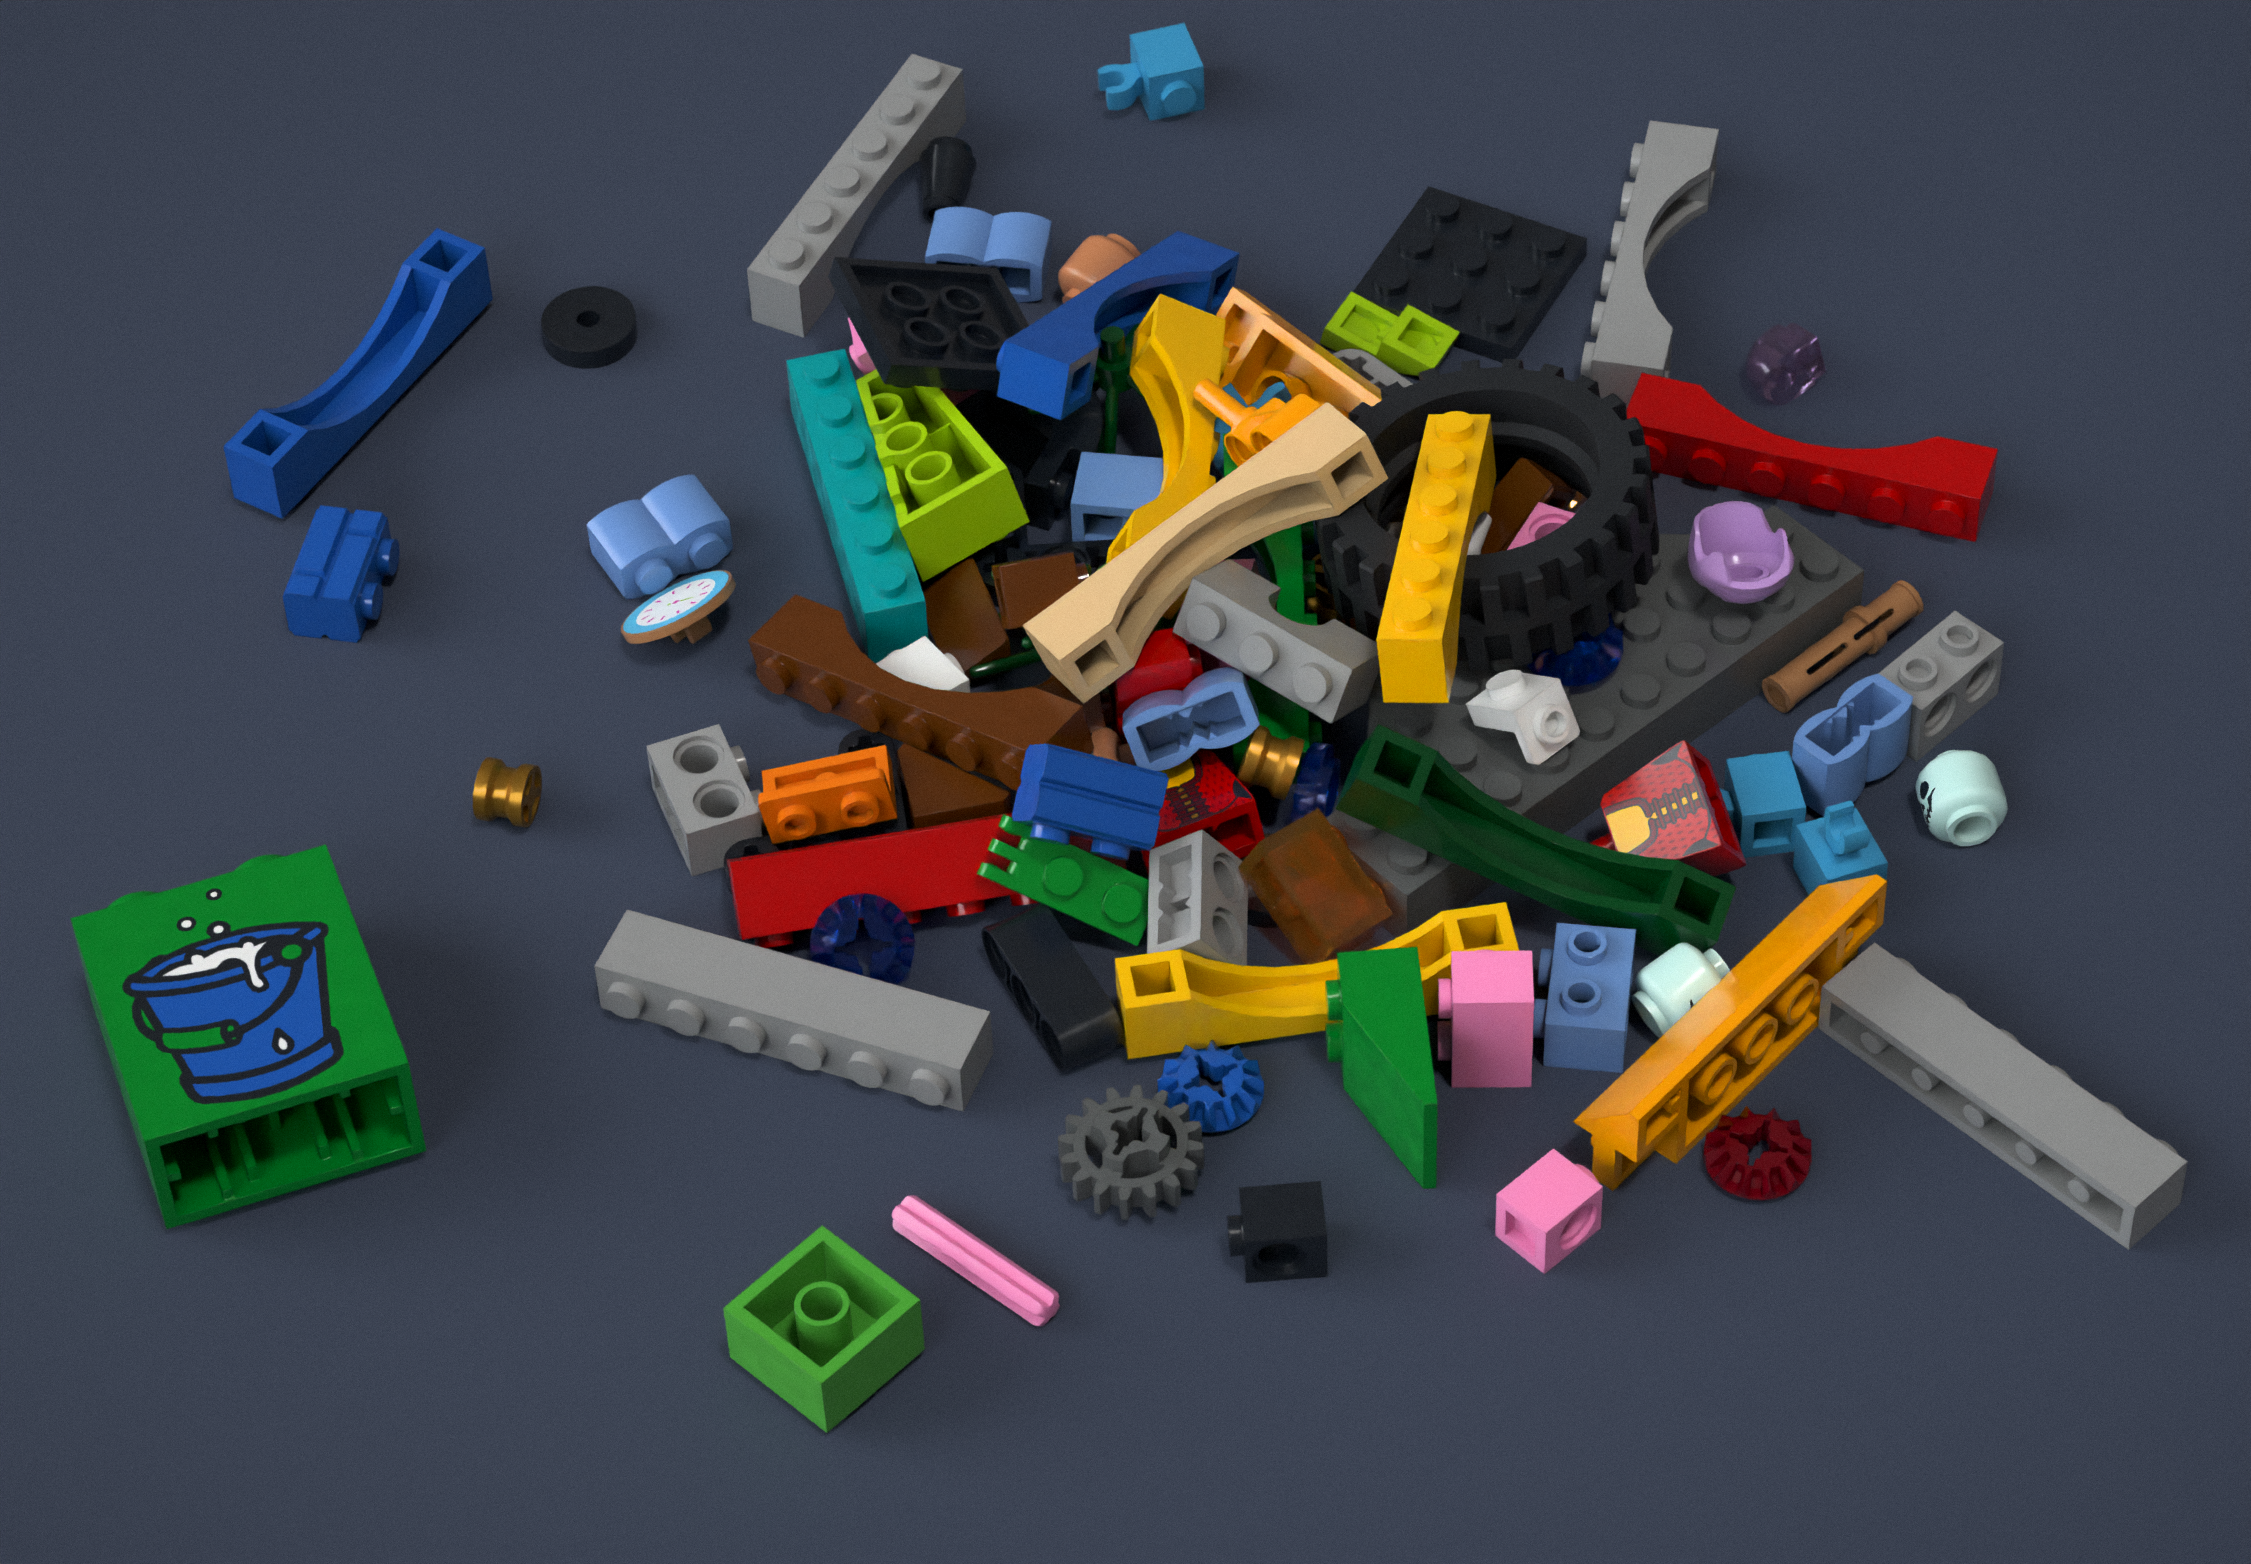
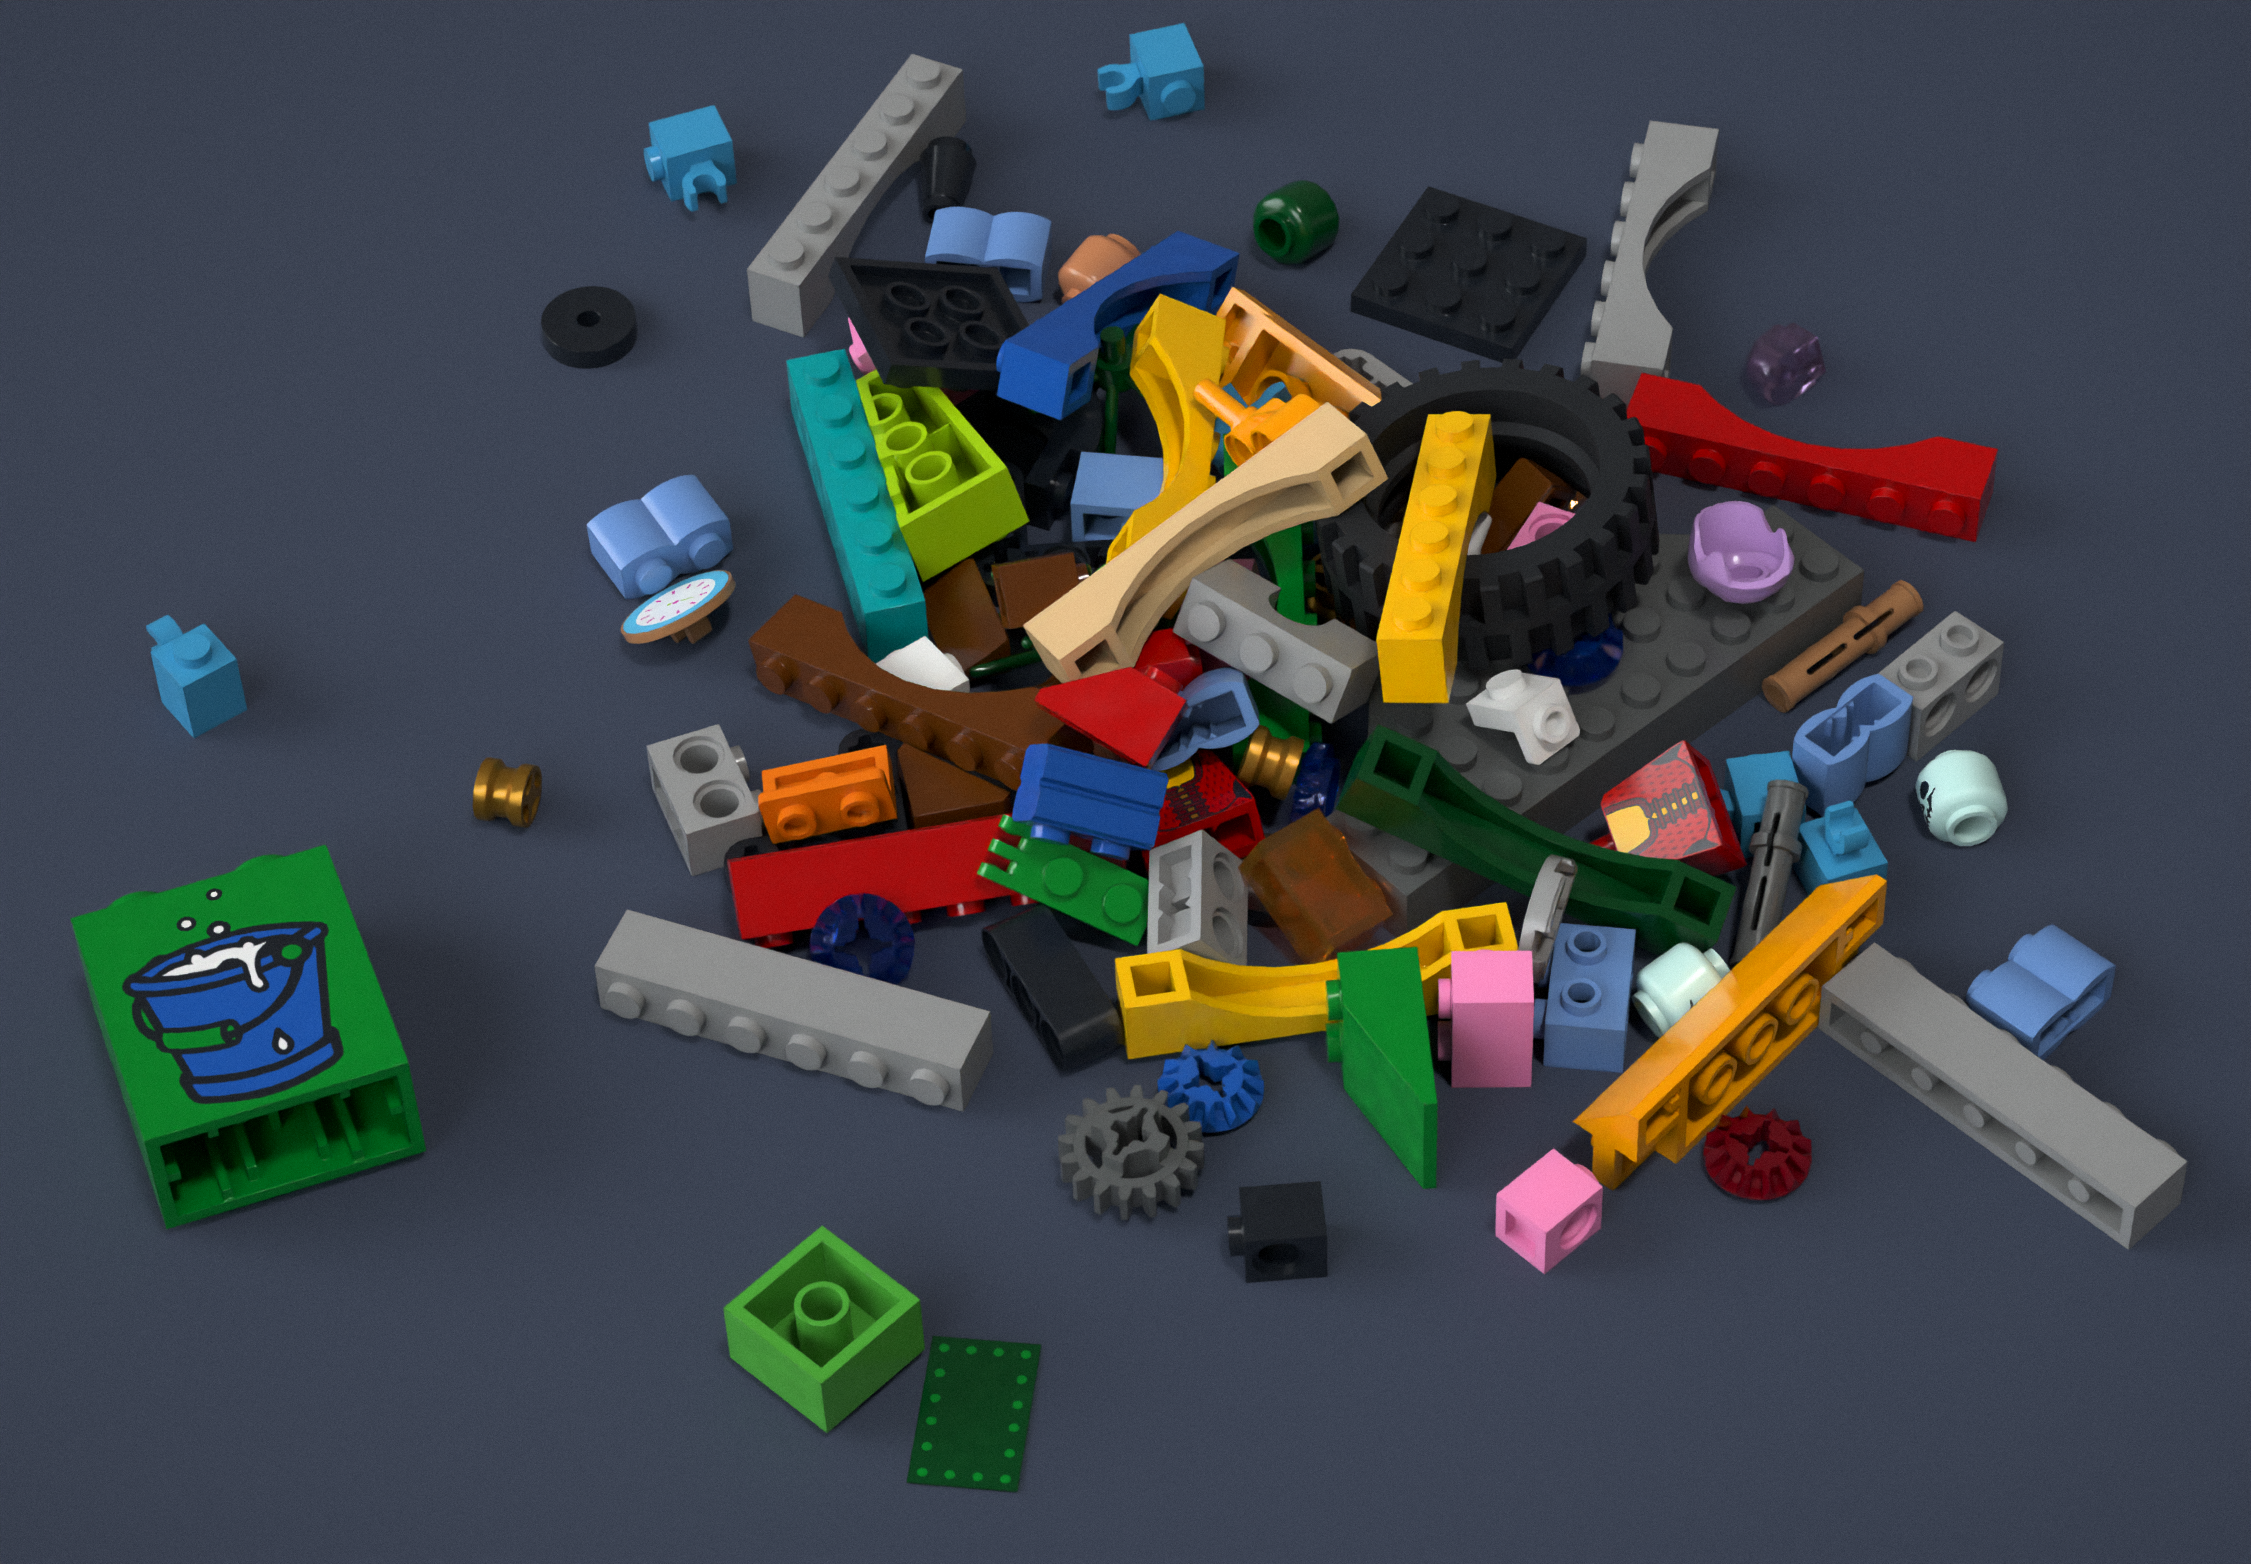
(195, 676): none -> dark azure brick
(293, 446): blue arch -> none
(340, 574): blue brick -> none
(691, 156): none -> dark azure brick
(974, 1414): none -> dark green sticker
(975, 1260): bright pink axle -> none
(1120, 711): none -> red slope
(1295, 222): none -> dark green head
(1402, 343): lime slope -> none
(1546, 911): none -> light grey tile
(1774, 852): none -> dark grey pin
(2043, 989): none -> medium blue brick

